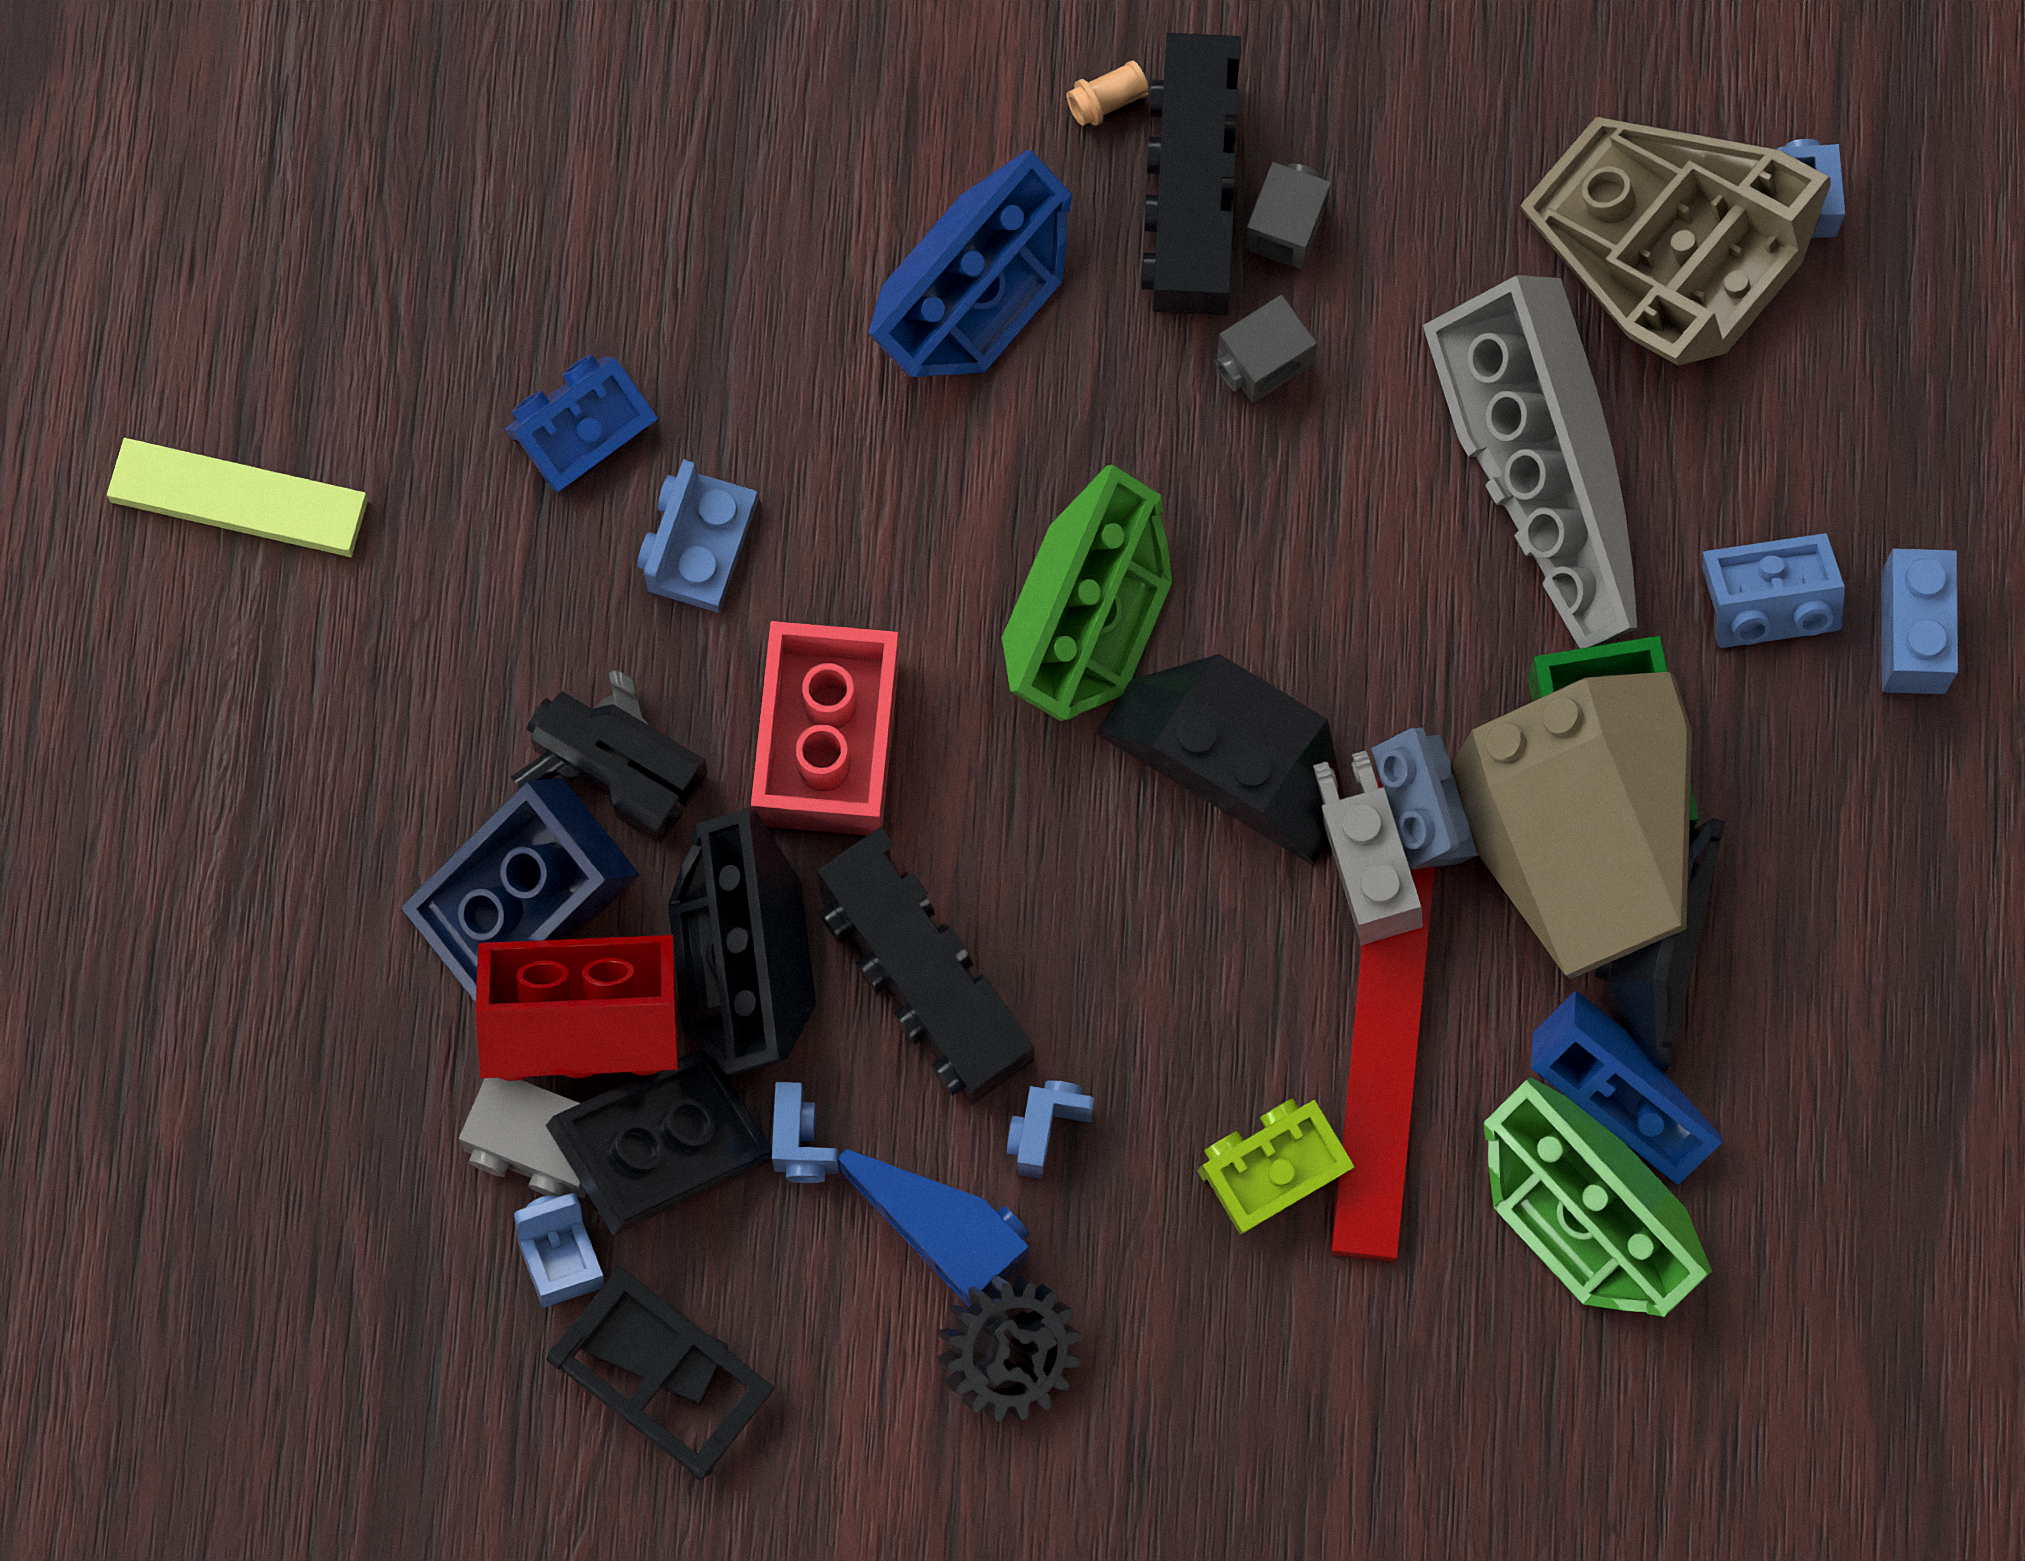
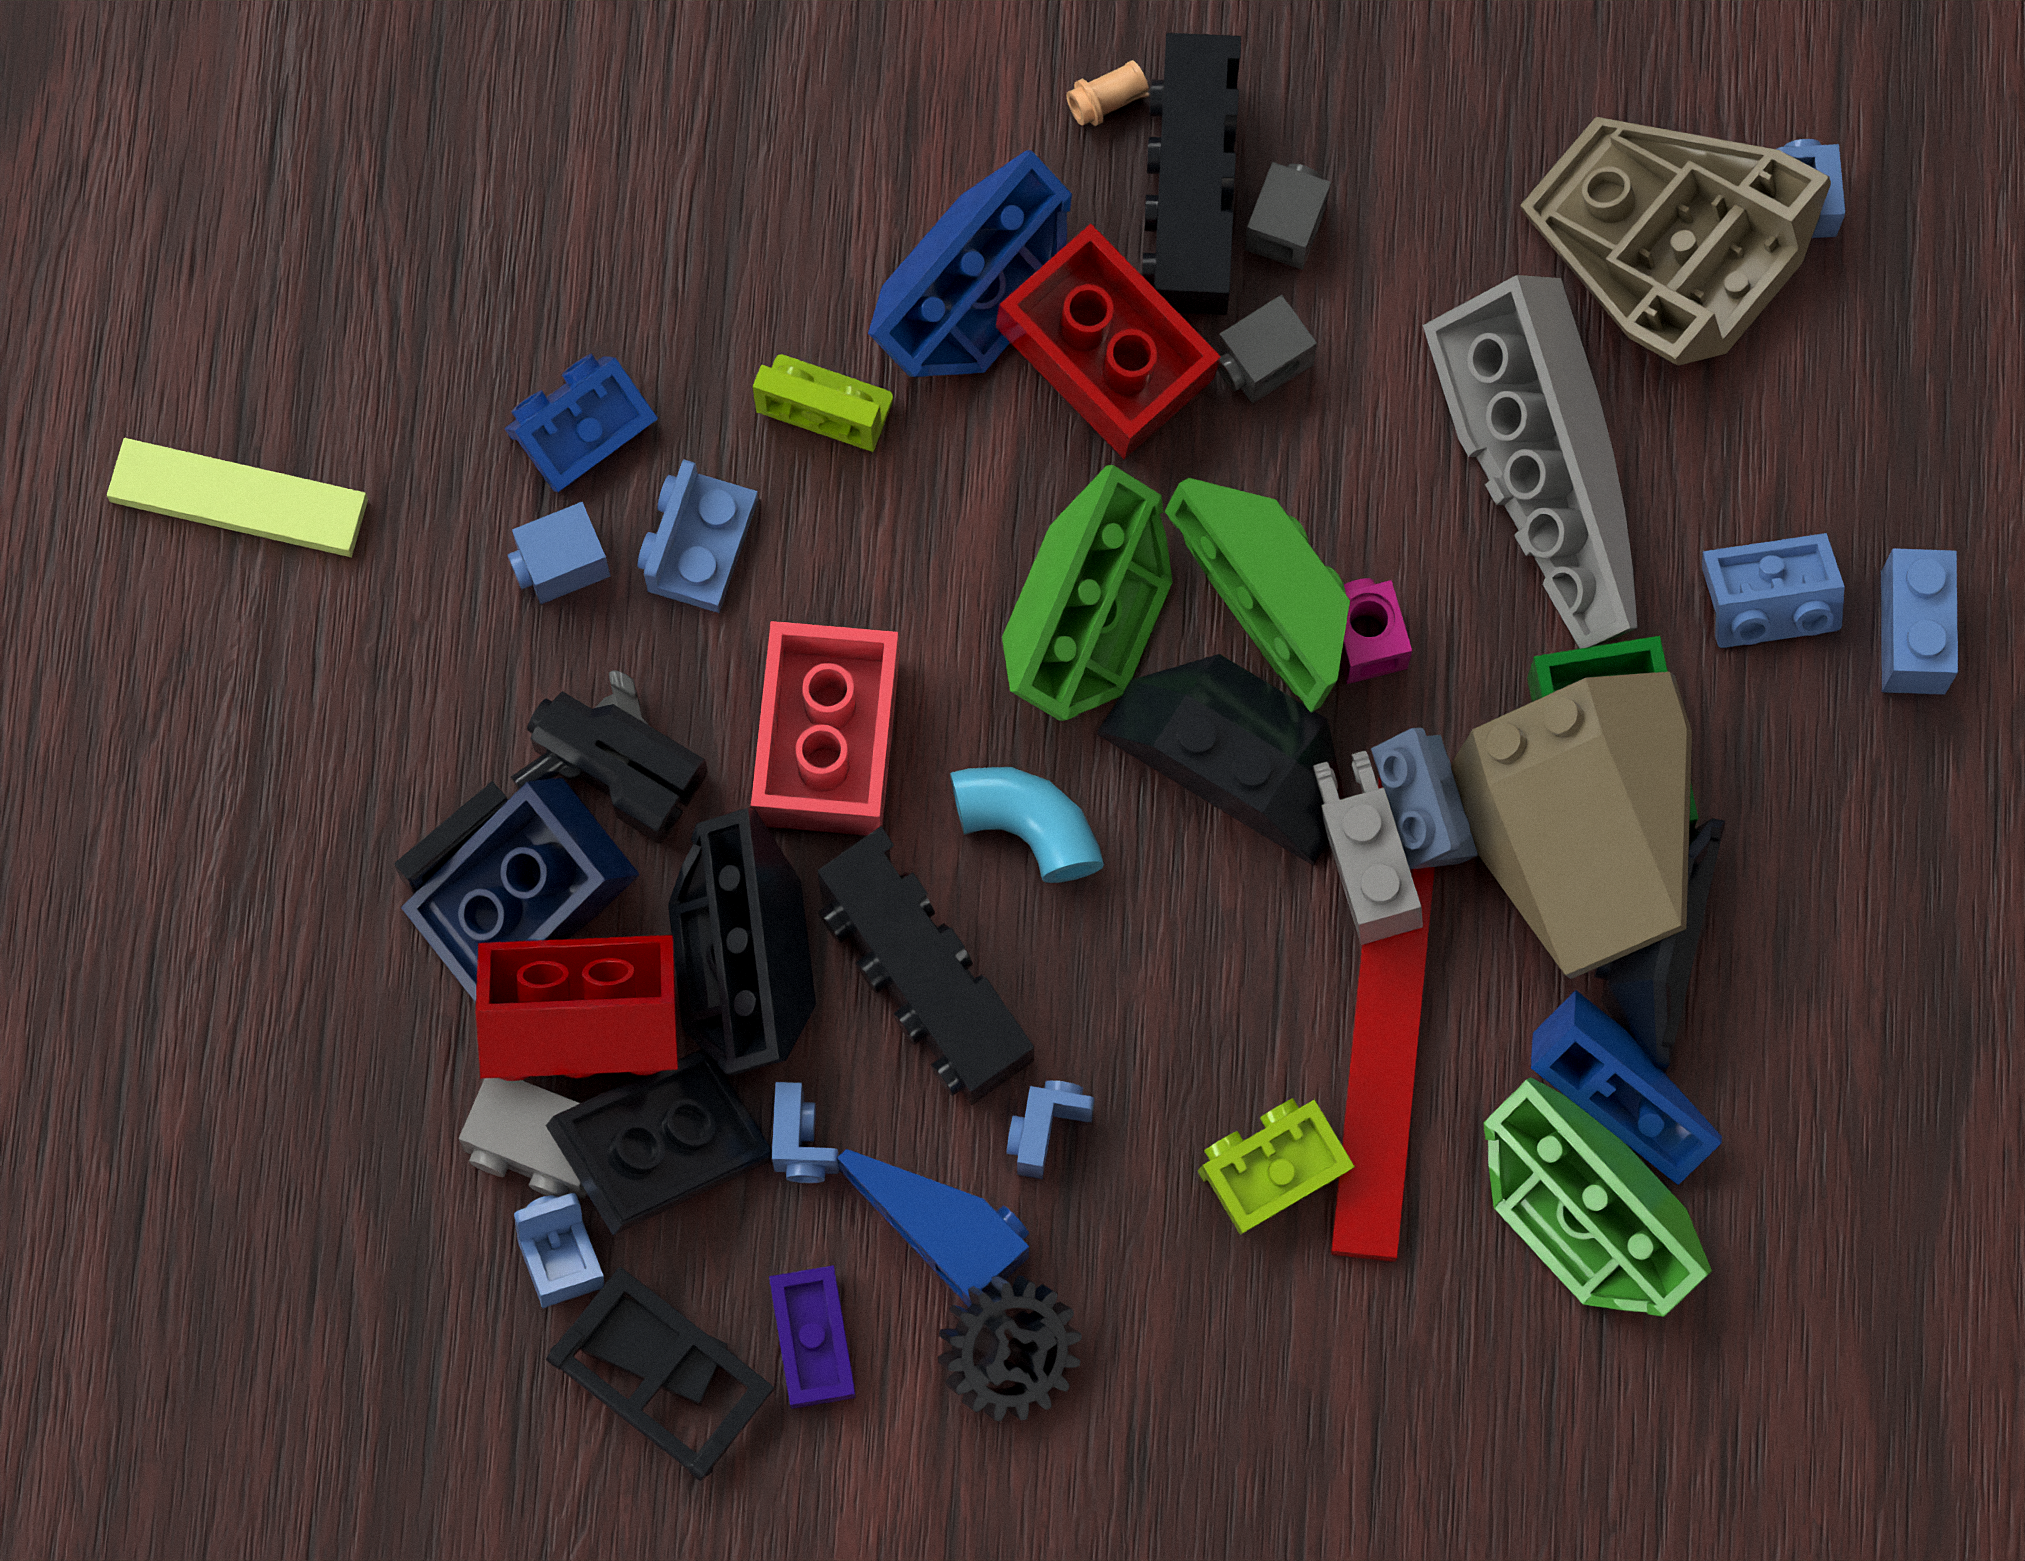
(444, 841): none -> black tile
(558, 554): none -> medium blue brick
(812, 1337): none -> dark purple plate
(822, 401): none -> lime bracket
(1032, 810): none -> medium azure cylinder
(1107, 341): none -> red brick
(1268, 581): none -> bright green wedge
(1377, 655): none -> dark pink brick

